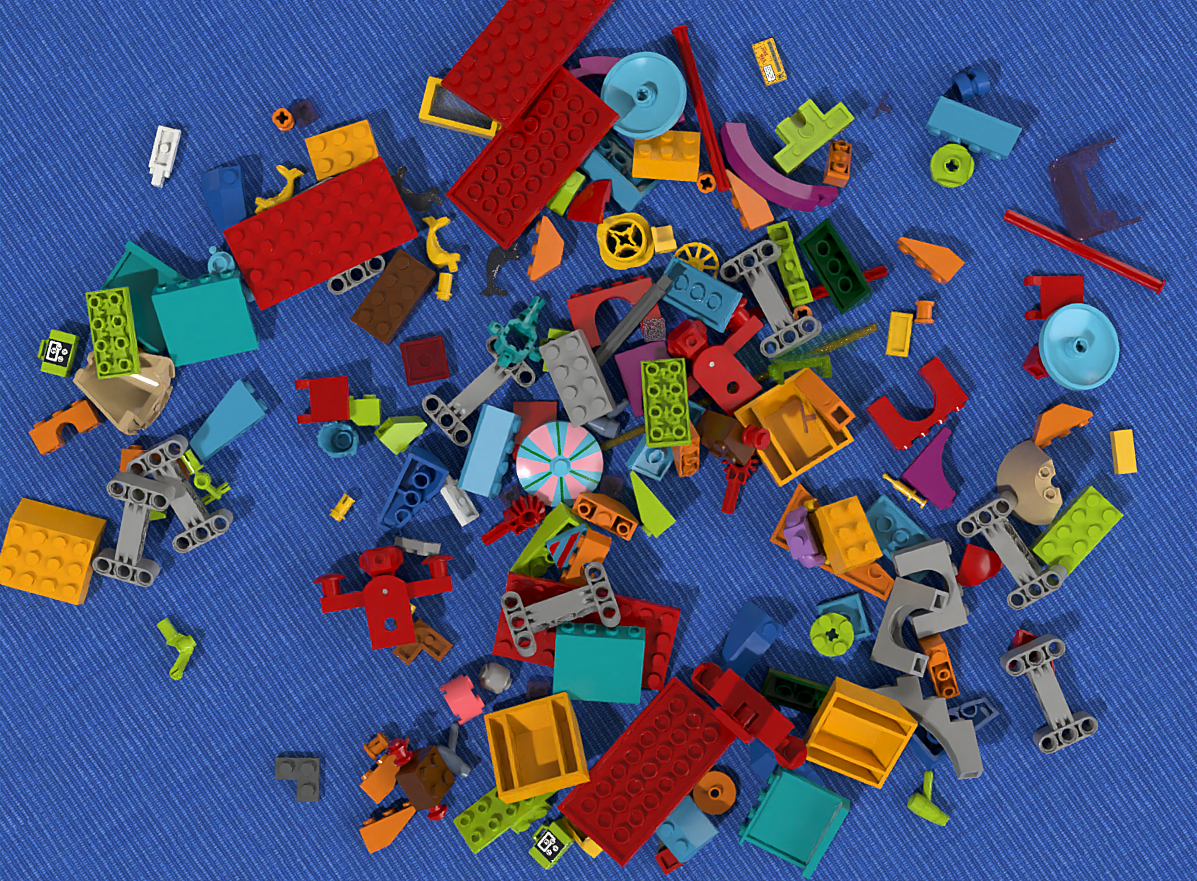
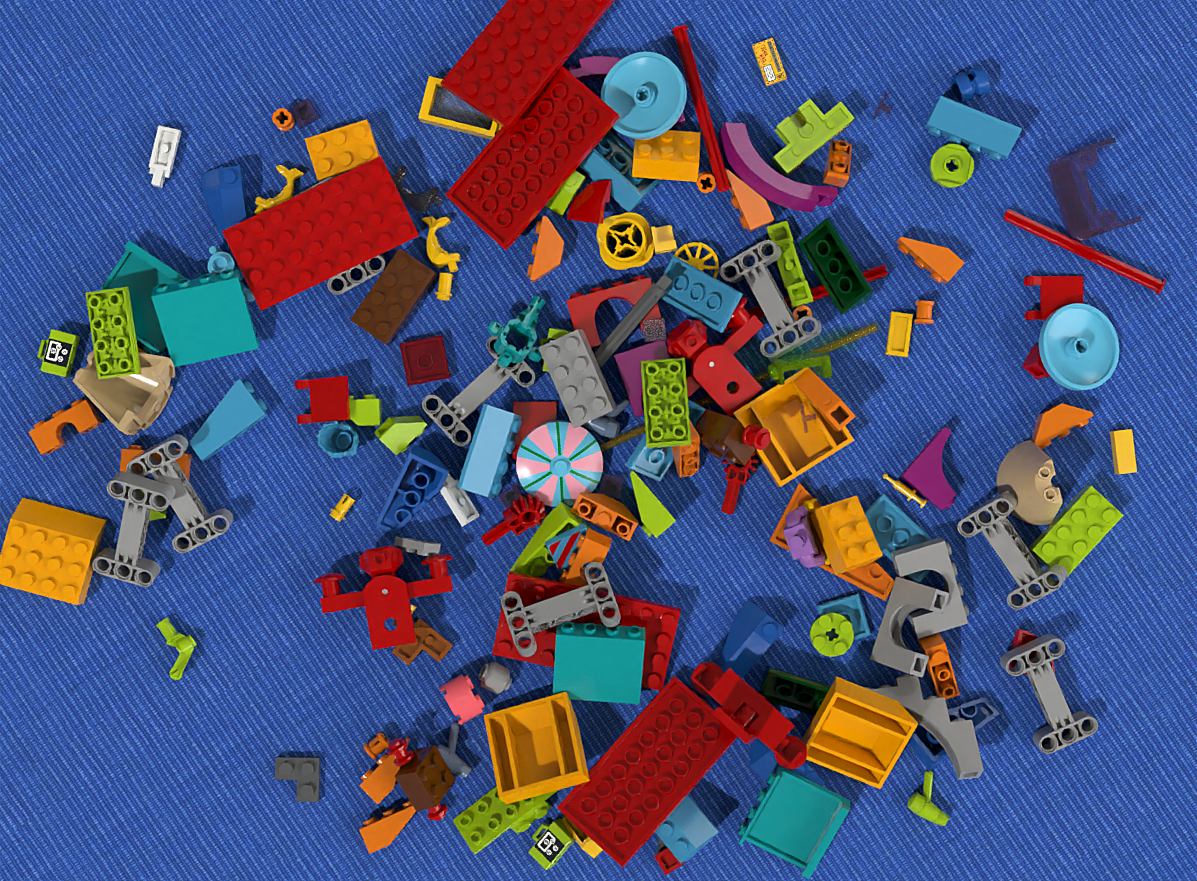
(202, 479): lime pin -> none
(496, 258): clear smoke animal -> none
(536, 690): clear purple tile -> none
(725, 798): orange plate -> none
(946, 397): red arch -> none
(977, 566): red brick -> none

